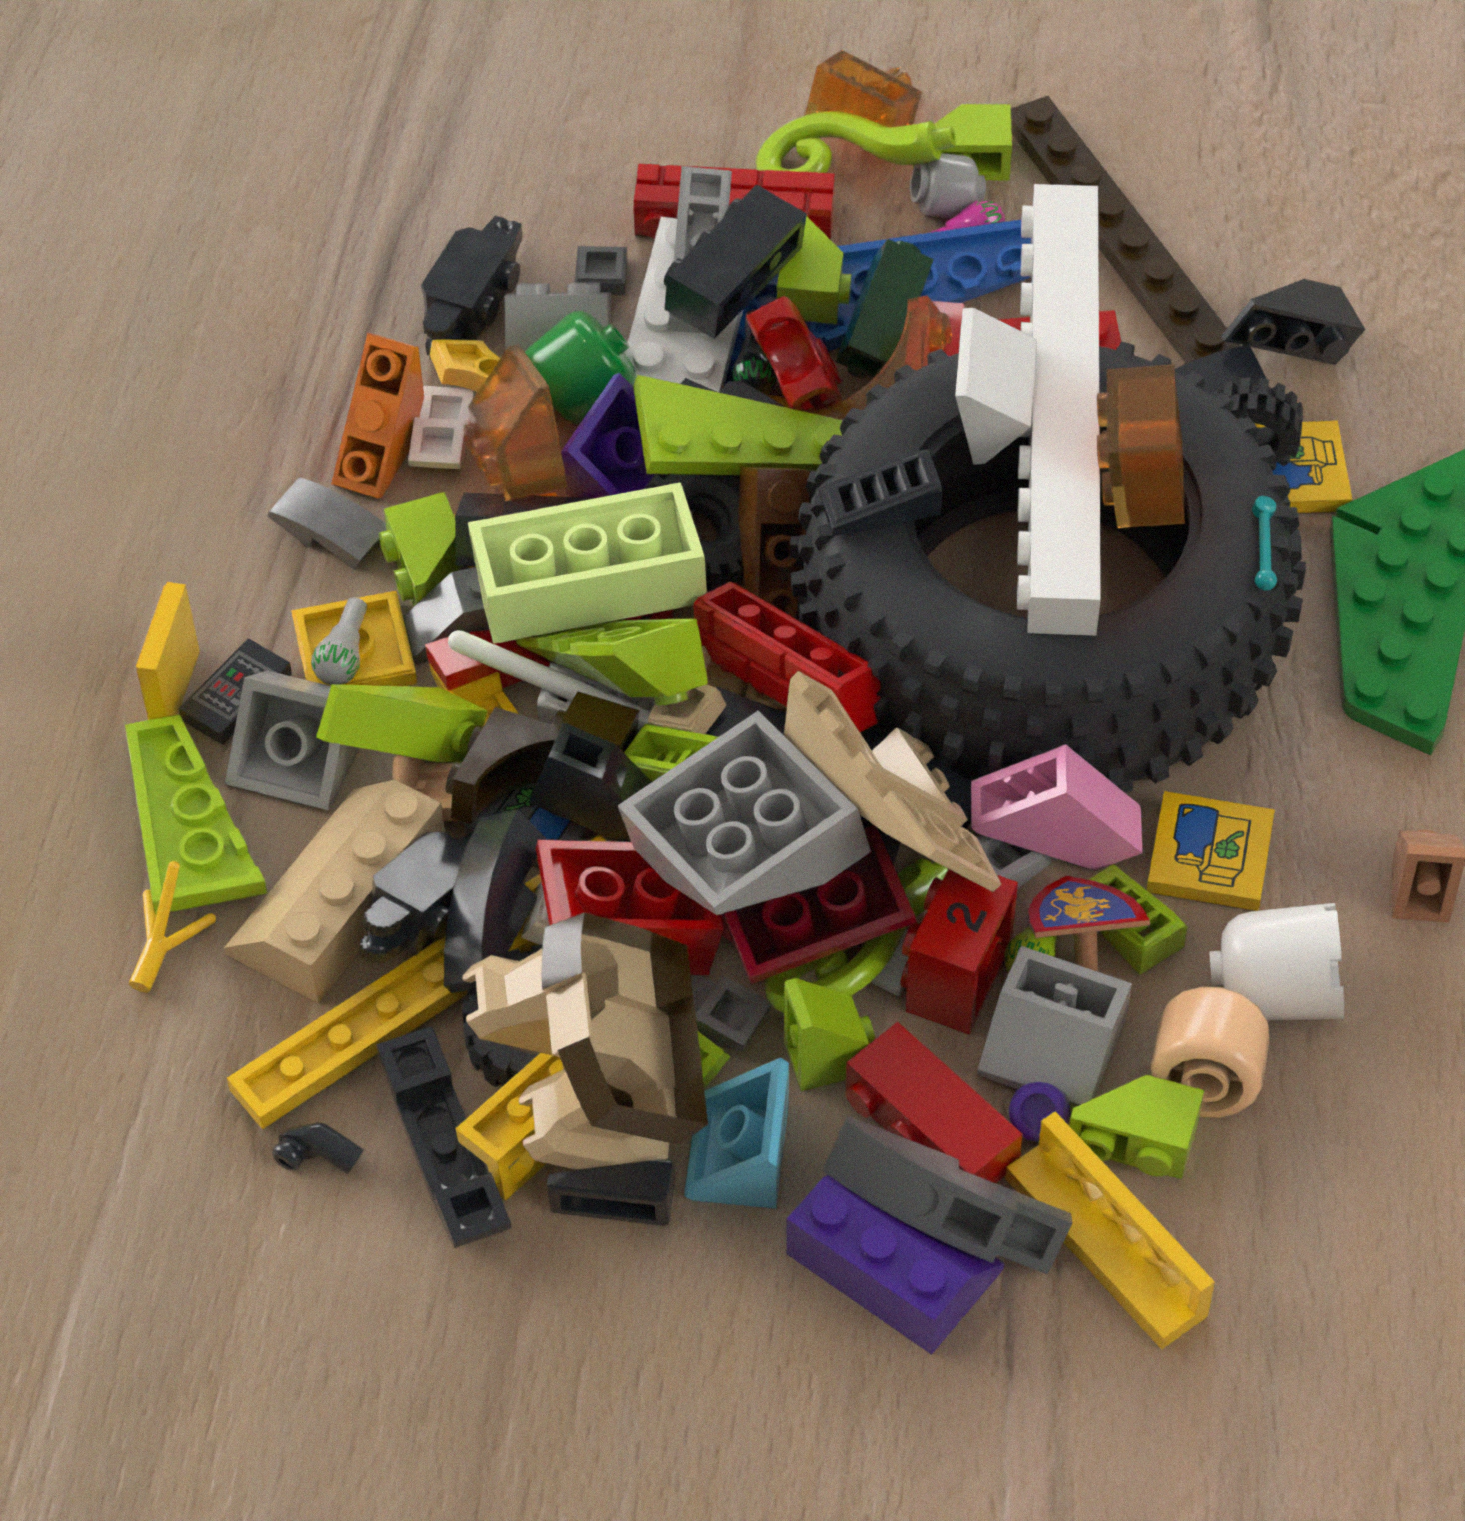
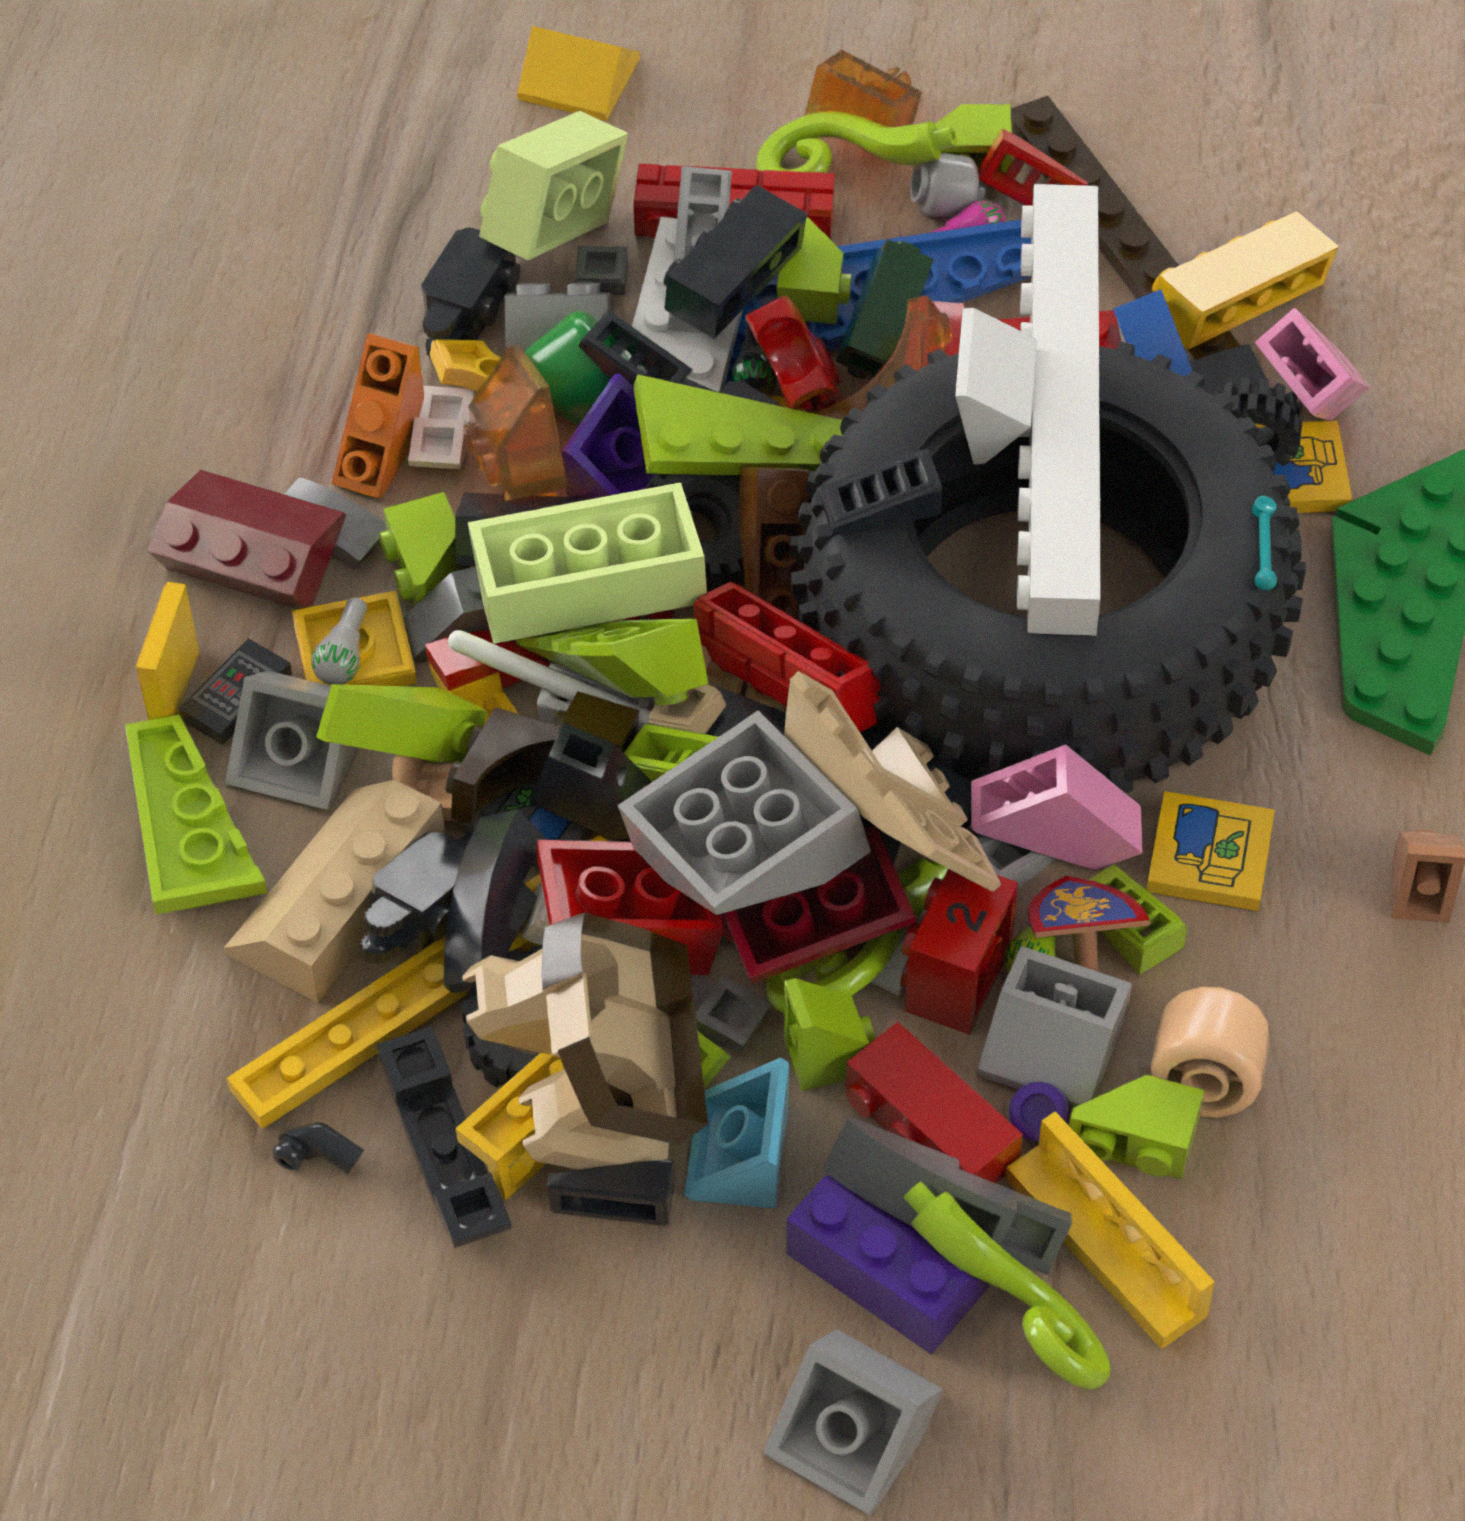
(157, 944): yellow plant -> none
(247, 539): none -> dark red slope
(552, 184): none -> yellowish green brick
(574, 73): none -> yellow slope
(644, 352): none -> black slope
(851, 1420): none -> light grey slope
(1023, 153): none -> red slope
(1051, 1319): none -> lime plant
(1142, 446): clear orange brick -> none
(1152, 331): none -> blue slope
(1245, 278): none -> brick
(1284, 961): white cylinder -> none
(1299, 321): black slope -> none
(1312, 366): none -> bright pink slope

